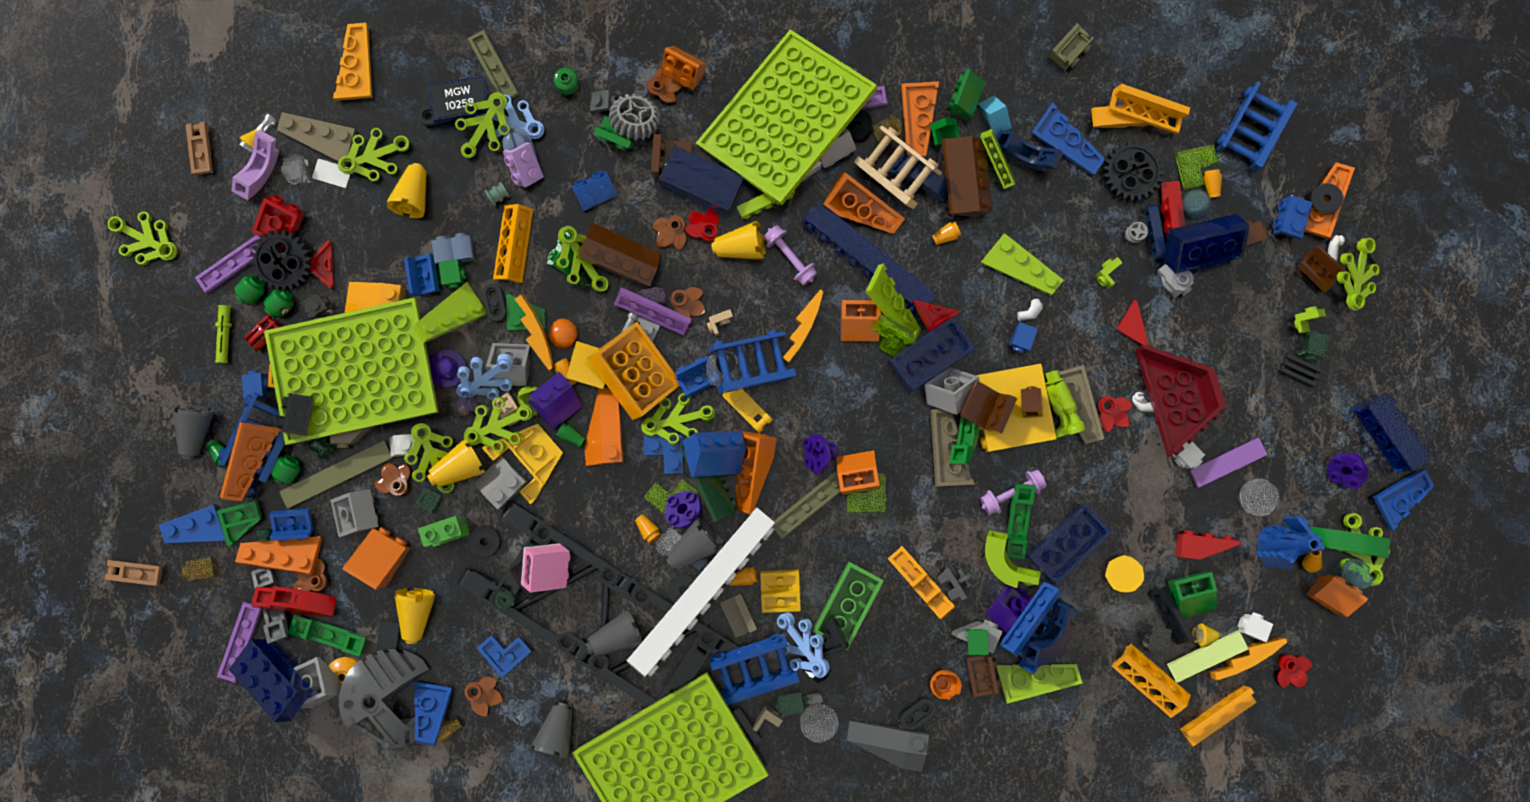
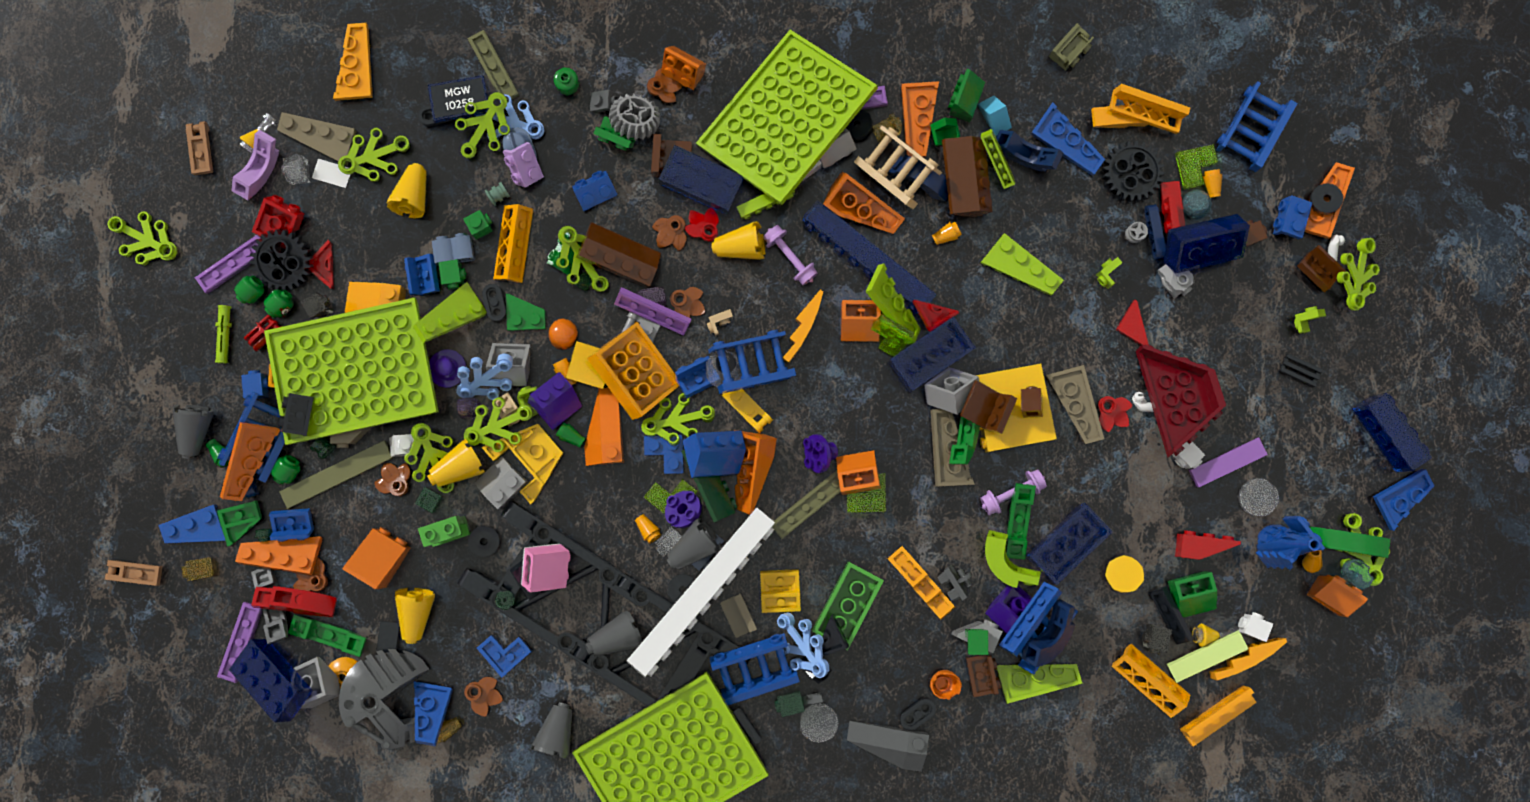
(354, 512): light grey slope -> none
(478, 224): none -> green brick
(538, 339): light orange slope -> none
(744, 577): light orange cone -> none
(770, 715): dark tan panel -> none
(1023, 338): blue brick -> none
(1032, 313): white arm -> none
(1063, 405): lime piece -> none
(1294, 672): red plate -> none
(1314, 346): clear green brick -> none
(1348, 470): dark purple plate -> none

